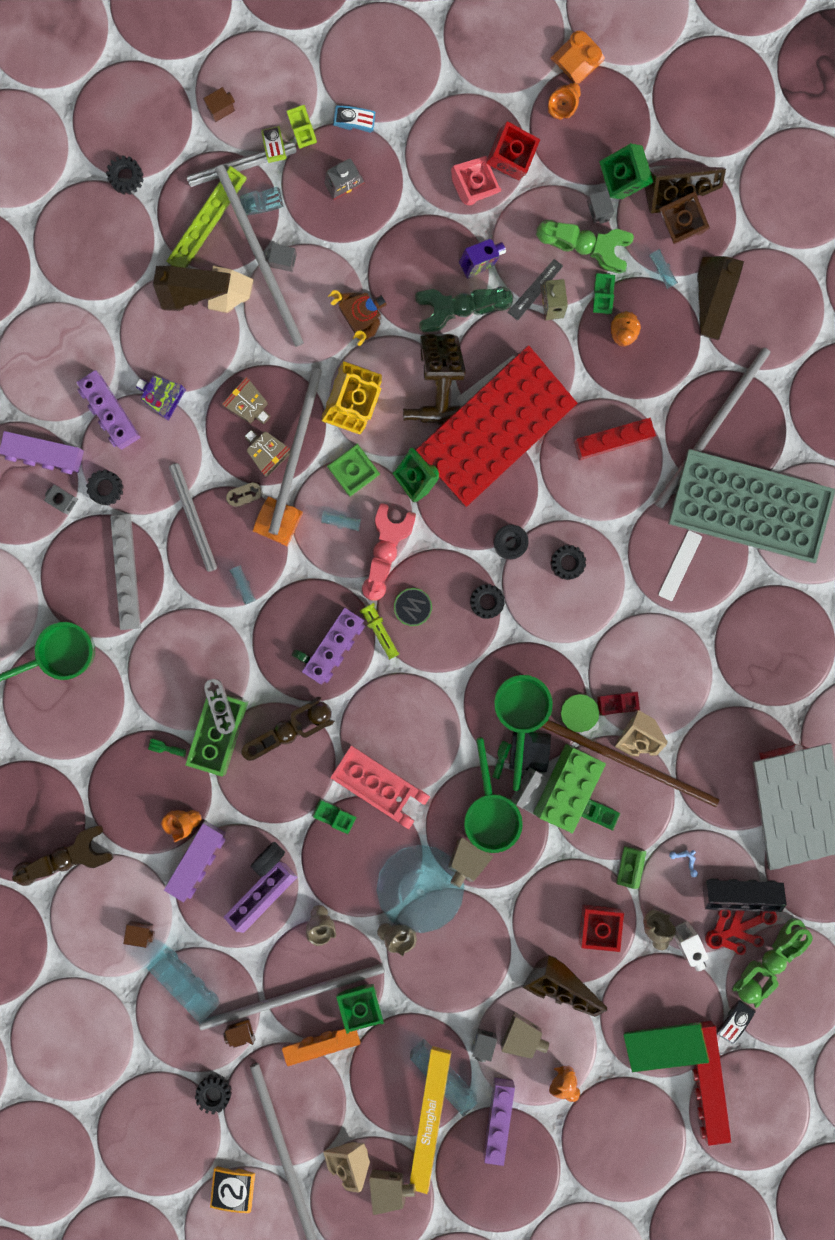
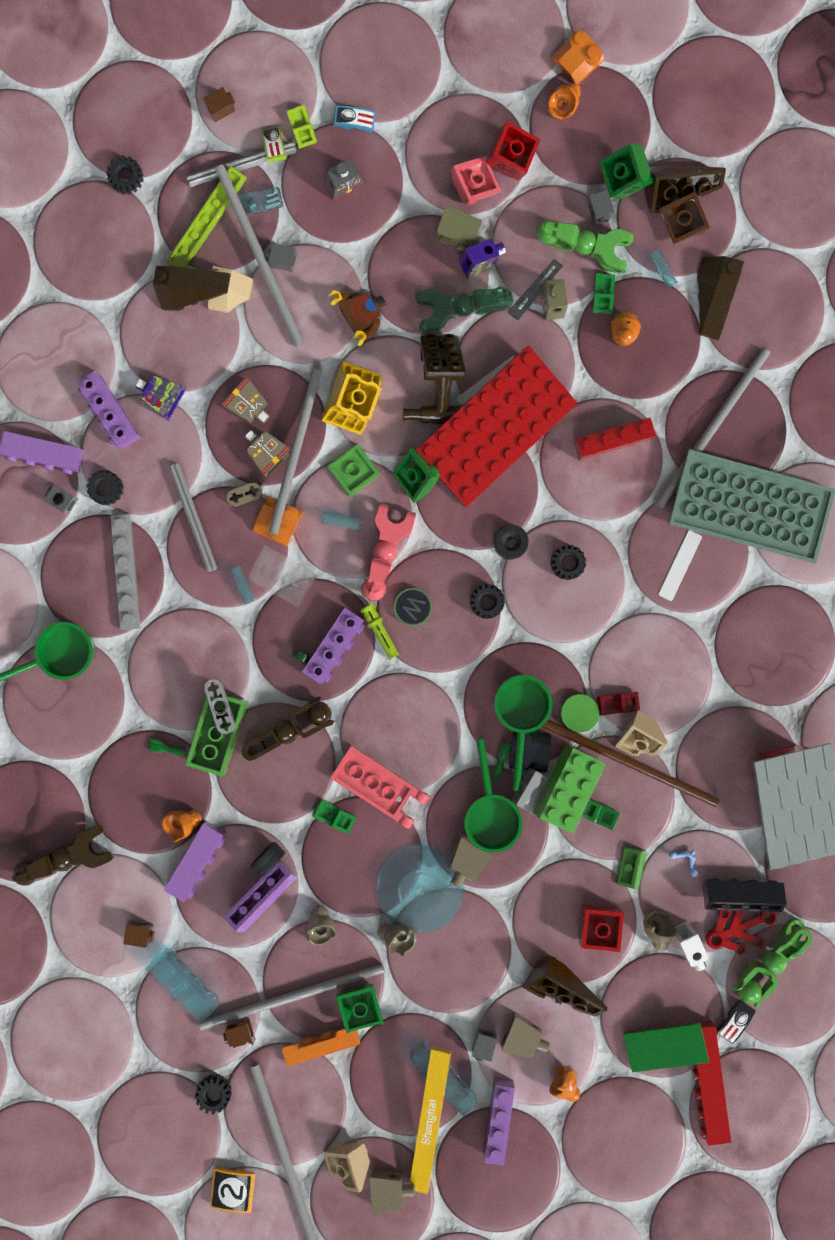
(282, 576): none -> clear slope
(458, 228): none -> olive slope

